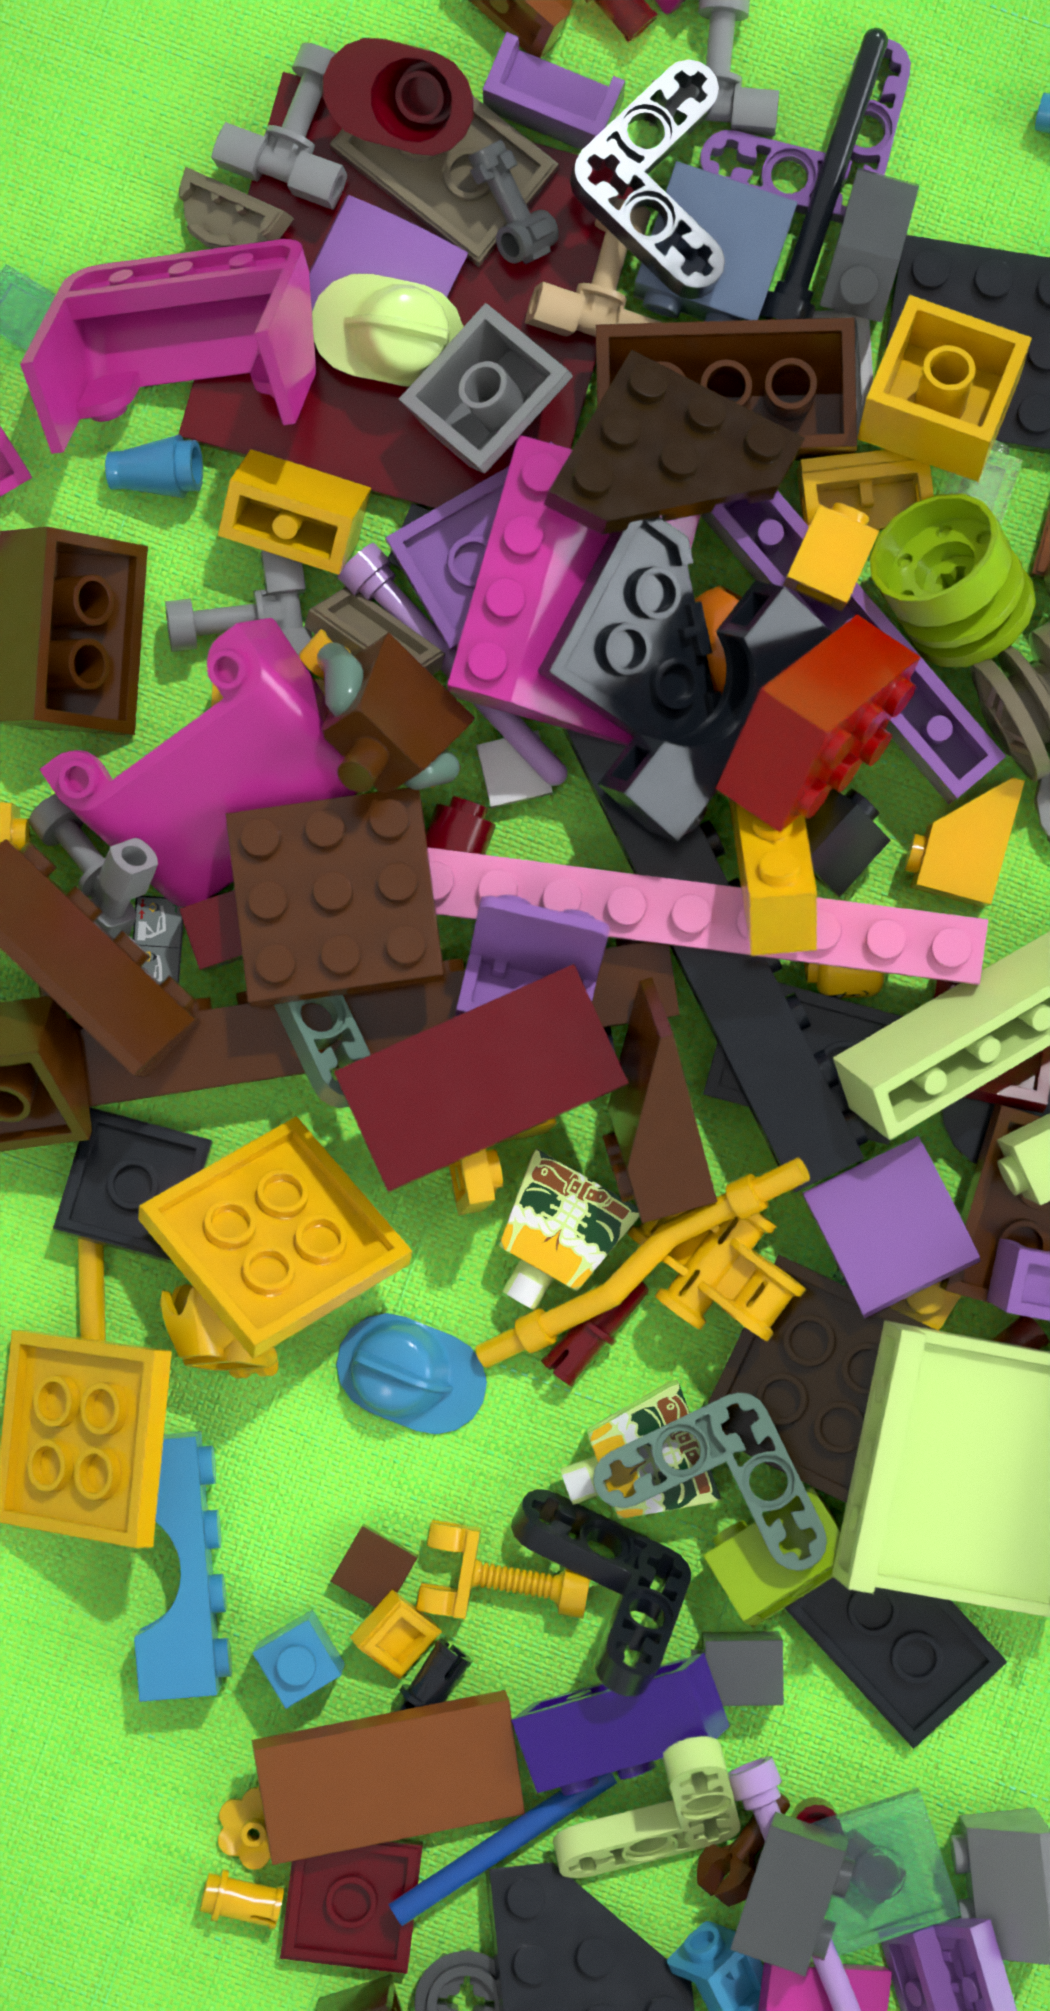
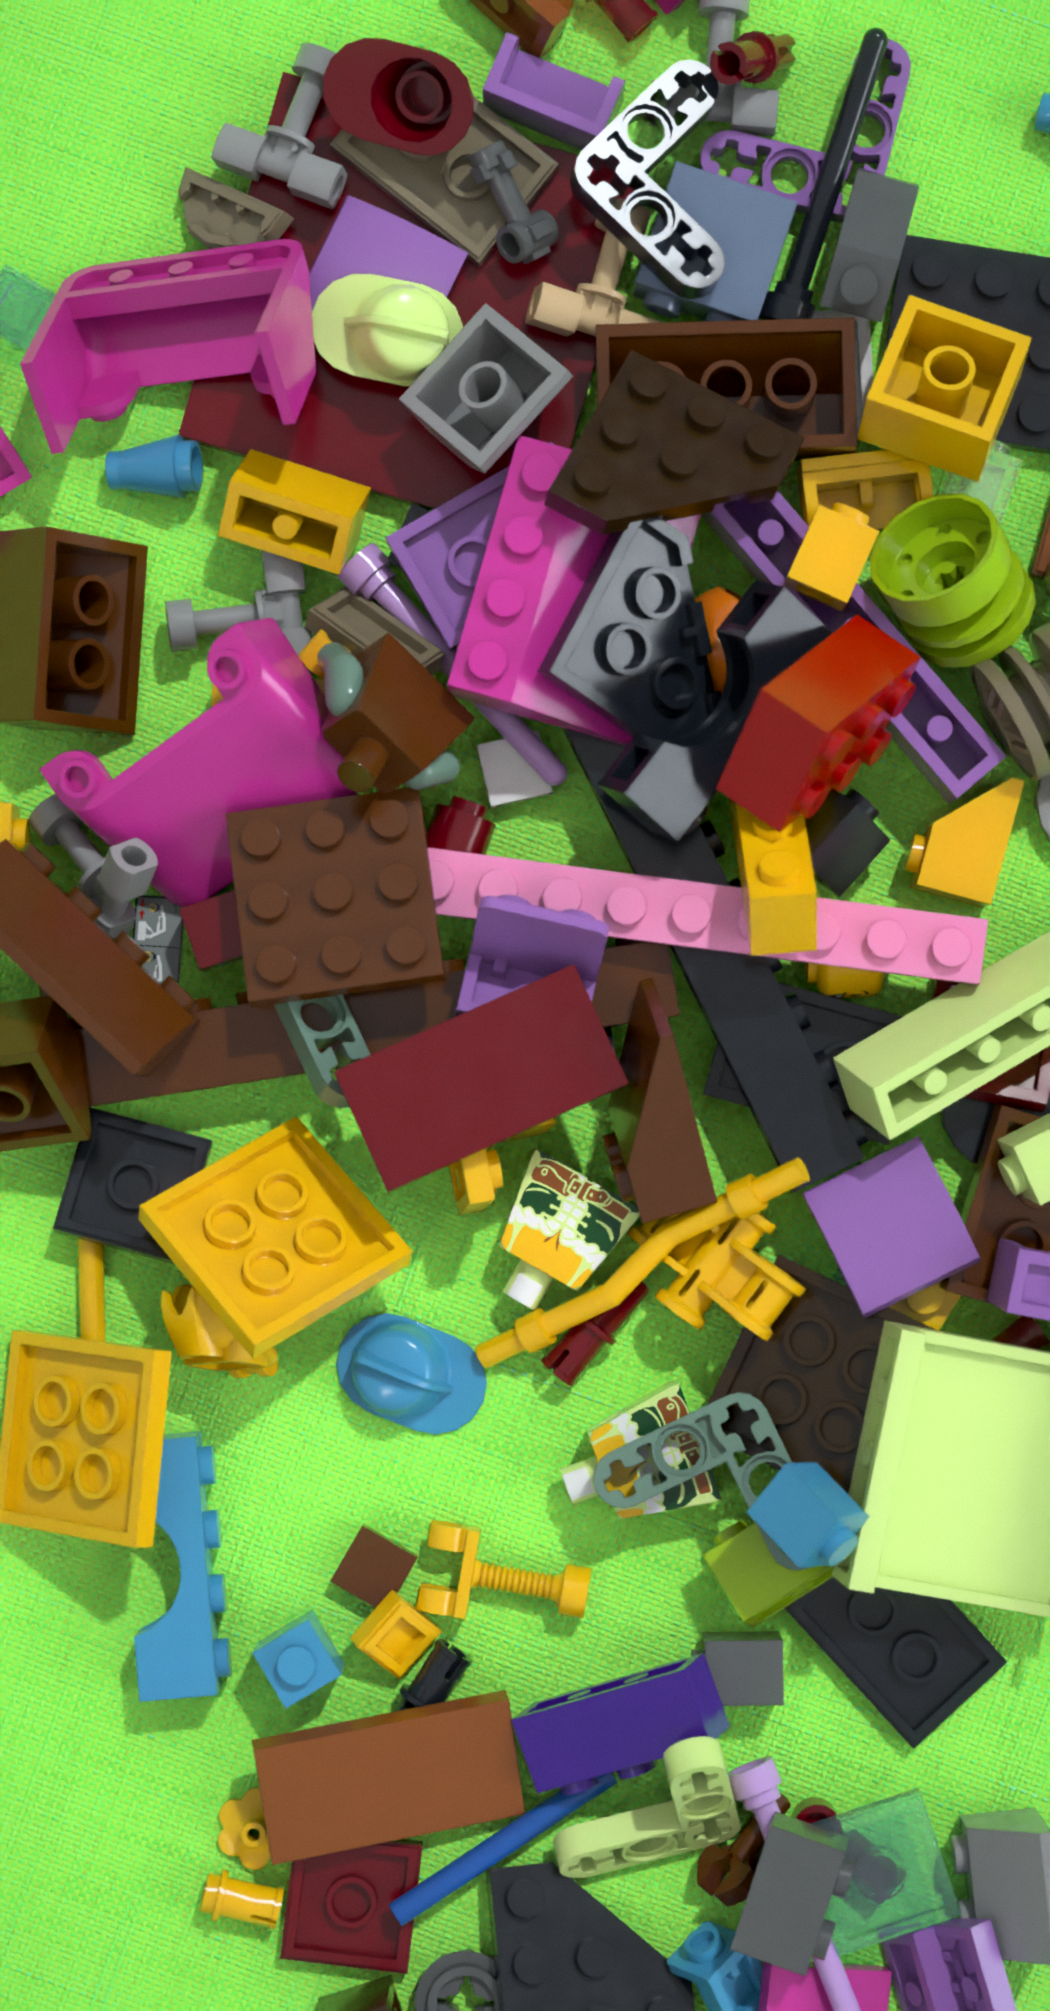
(628, 1574): black beam -> none
(752, 58): none -> dark red axle
(809, 1515): none -> dark azure brick

